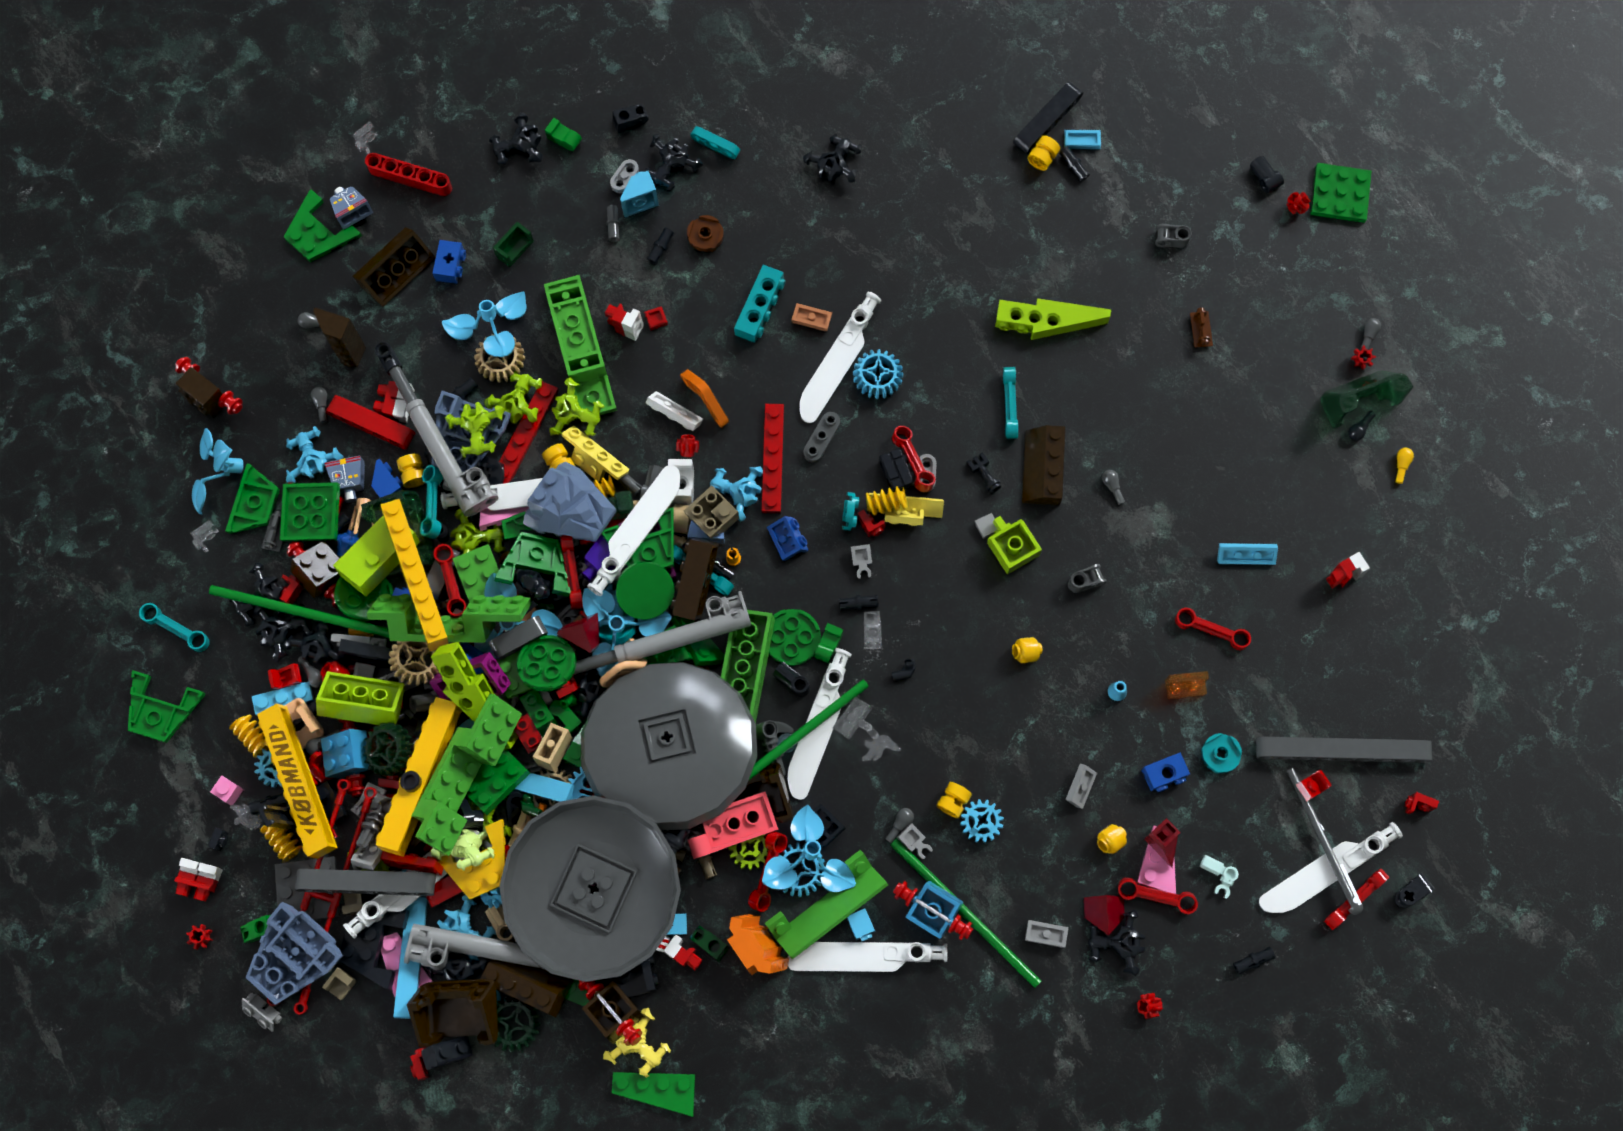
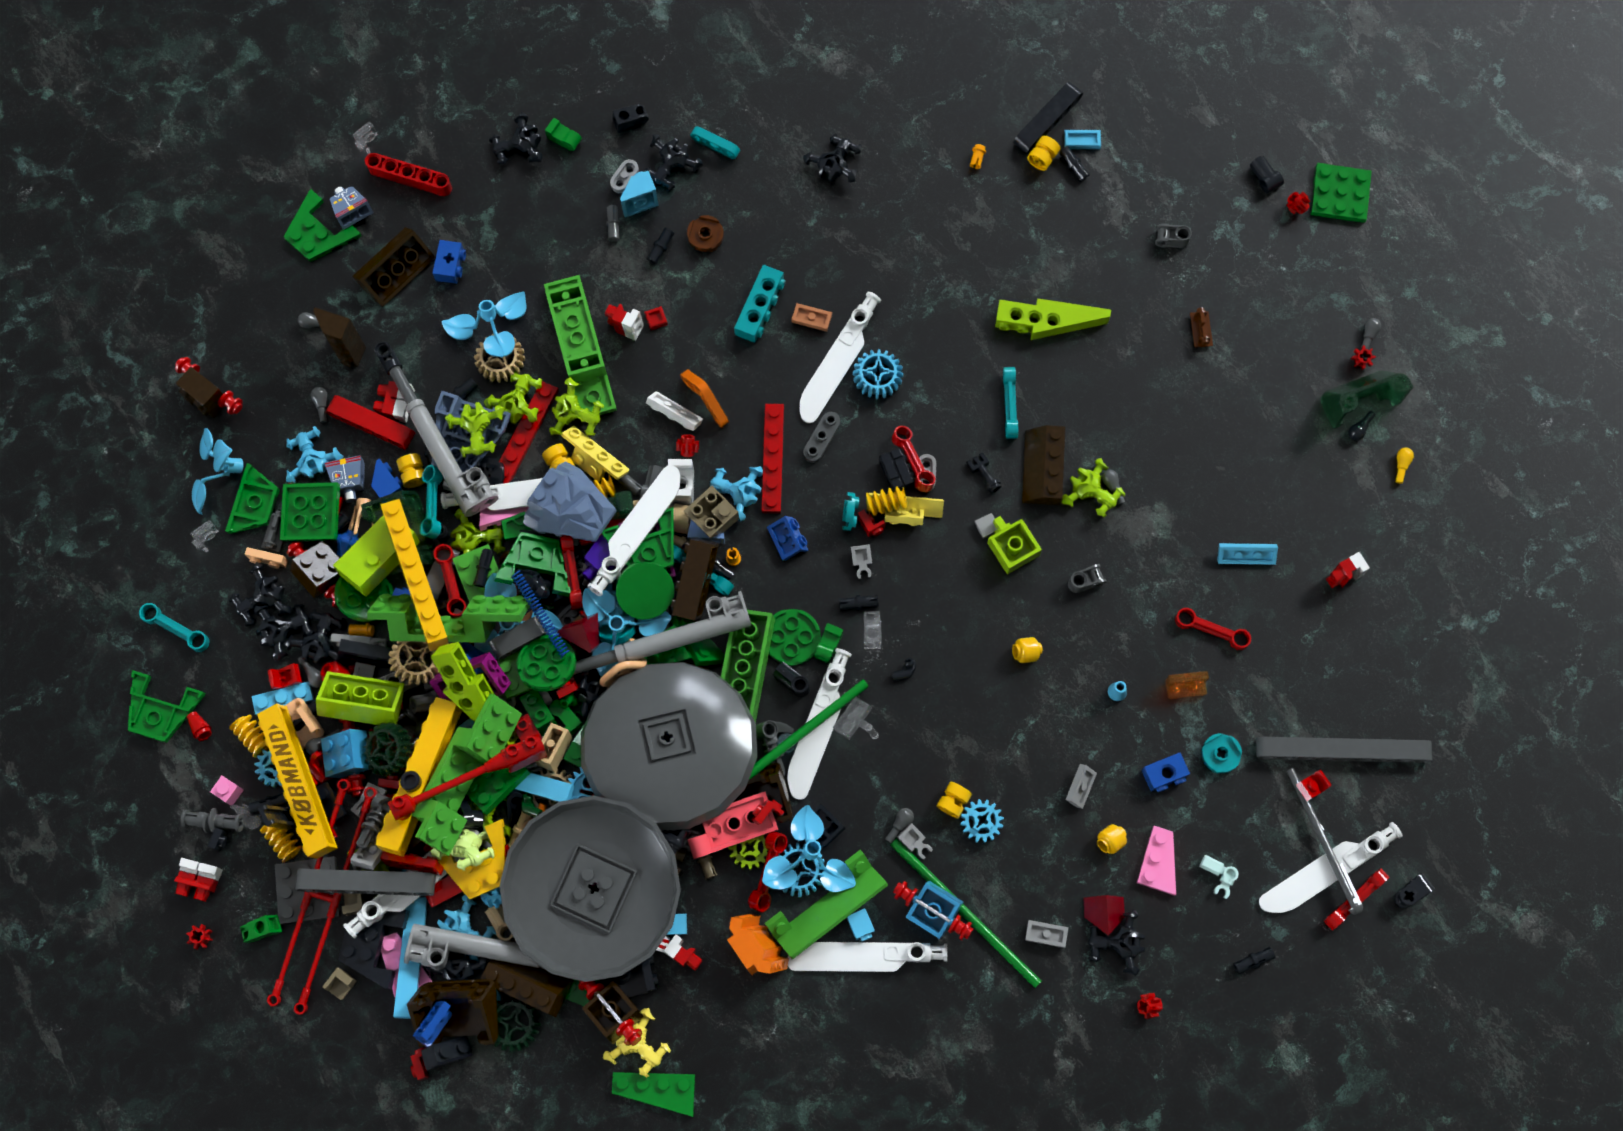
(200, 728): none -> red cone
(212, 820): none -> dark grey piece
(267, 1017): light grey hinge -> none
(272, 559): none -> light nougat plate
(290, 593): red bracket -> none
(291, 954): sand blue wedge -> none
(299, 611): green piece -> none
(433, 1023): none -> blue bracket
(483, 568): none -> black axle
(513, 244): dark green panel -> none
(513, 758): none -> red bar
(535, 611): none -> blue piece
(709, 943): dark green leg -> none
(761, 812): none -> red bracket
(877, 746): clear piece -> none
(977, 157): none -> light orange pin
(1088, 486): none -> lime piece
(1157, 895): red piece -> none
(1164, 840): dark red slope -> none
(1422, 801): red bracket -> none

